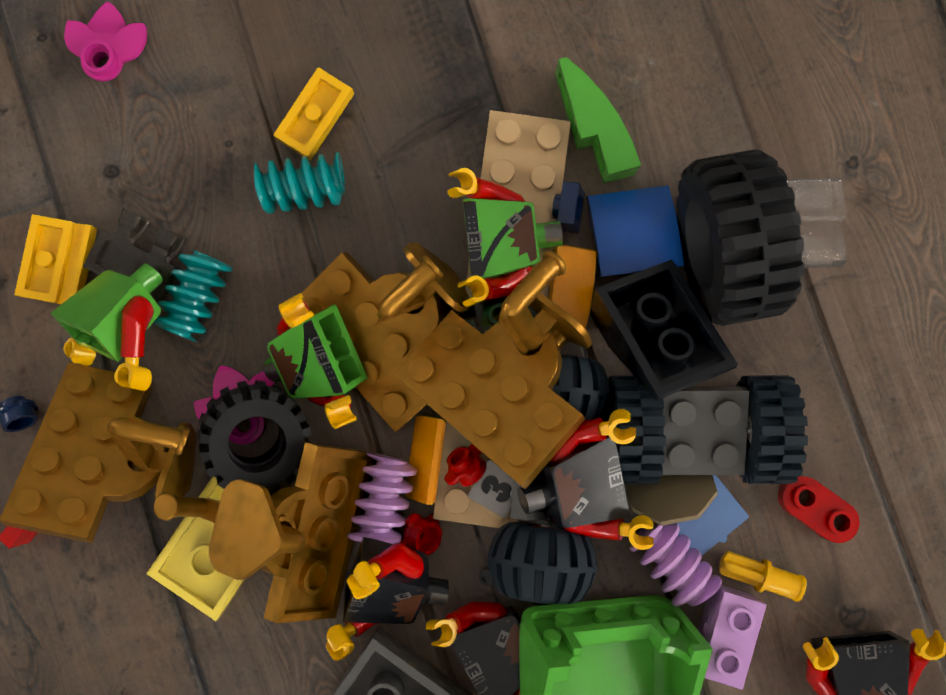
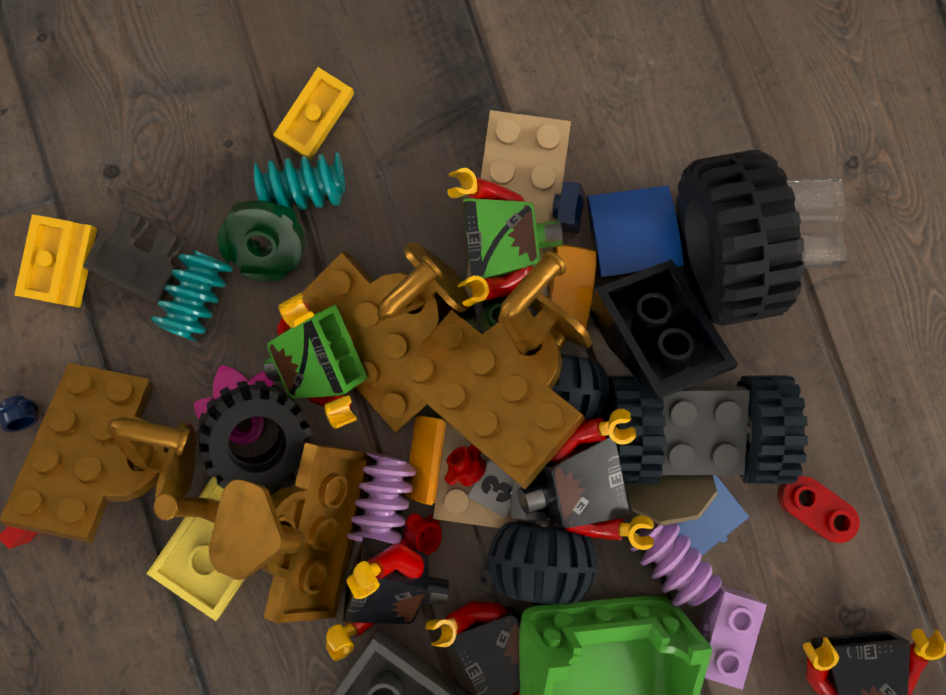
(105, 37): dark pink plate -> none
(112, 320): bright green torso -> none
(268, 220): none -> dark green plate
(596, 123): bright green slope -> none
(763, 575): yellow axle -> none

